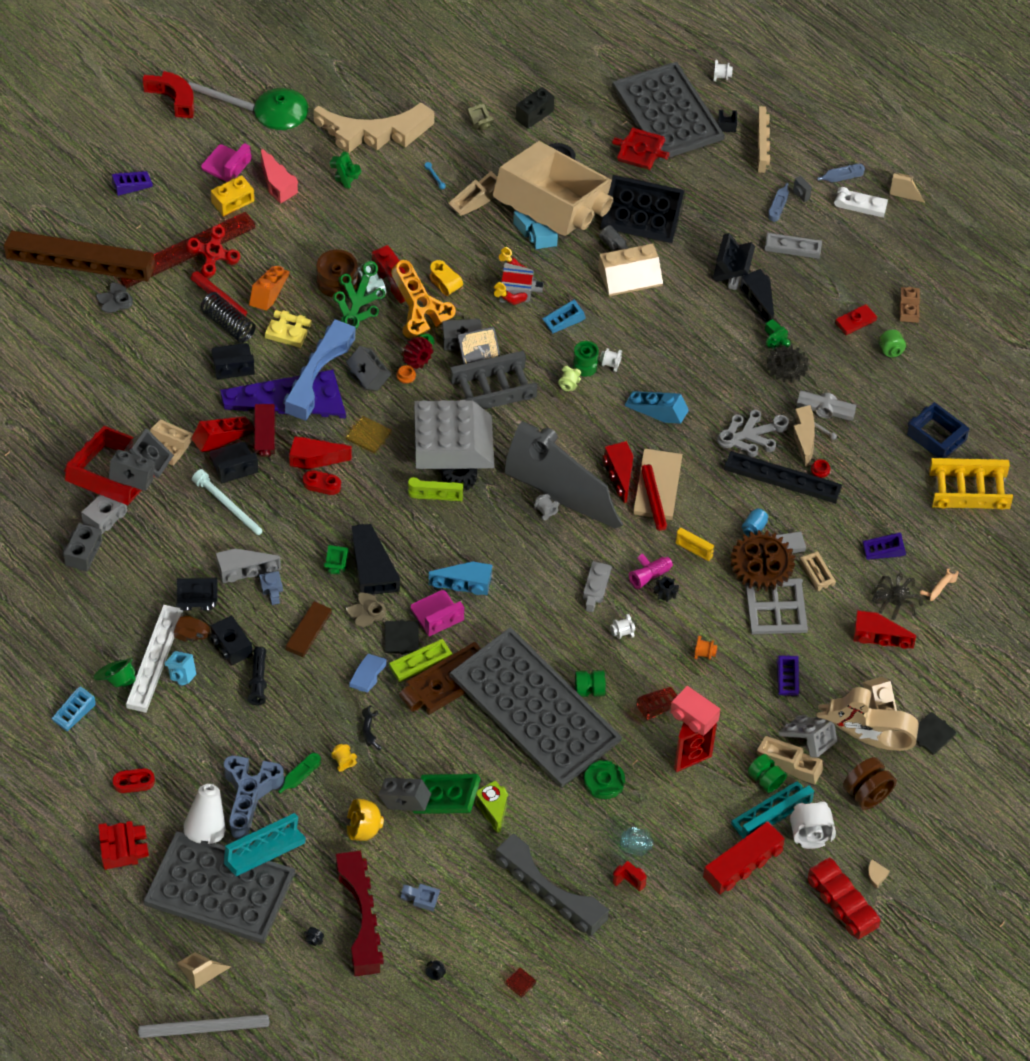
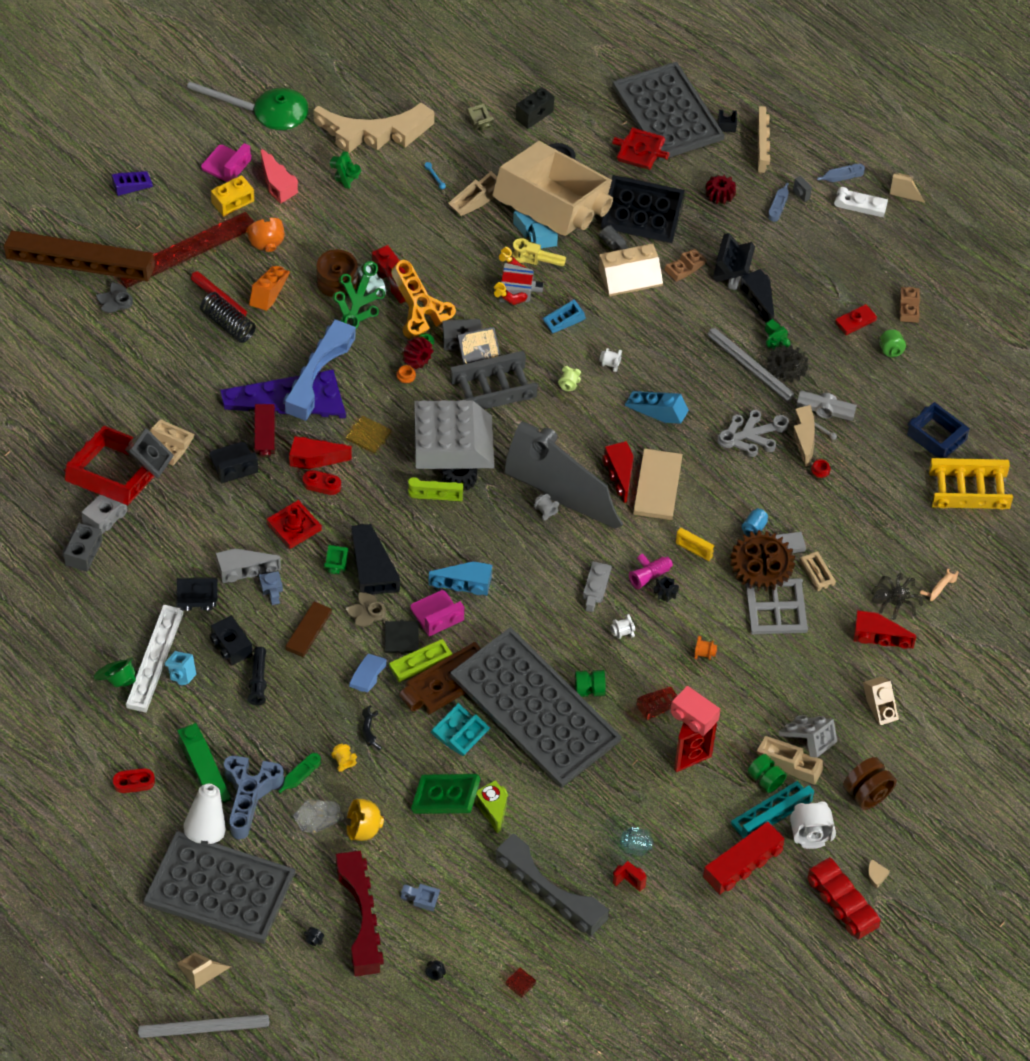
(76, 698): dark azure slope -> none
(120, 845): red hips -> none
(131, 470): dark grey brick -> none
(175, 87): red arch -> none
(191, 629): reddish brown rock -> none
(200, 759): none -> green slope
(202, 479): light aqua piece -> none
(212, 257): red gear -> none
(217, 433): red slope -> none
(233, 361): black bracket -> none
(264, 847): teal fence -> none
(266, 235): none -> orange cylinder
(287, 333): light yellow plate -> none
(291, 520): none -> red plate
(317, 815): none -> clear slope
(368, 368): dark grey brick -> none
(404, 794): dark grey brick -> none
(444, 277): yellow piece -> none
(460, 730): none -> teal slope
(532, 253): none -> light yellow connector
(586, 358): green wheel -> none
(604, 779): green tile -> none
(654, 497): red axle -> none
(686, 265): none -> medium nougat slope
(720, 189): none -> dark red gear
(722, 71): white brick -> none
(750, 364): none -> light grey axle
(783, 477): black plate -> none
(790, 661): dark purple slope -> none
(793, 245): light grey tile -> none
(871, 725): tan animal -> none
(885, 553): dark purple slope -> none
(934, 733): pearl dark grey piece -> none

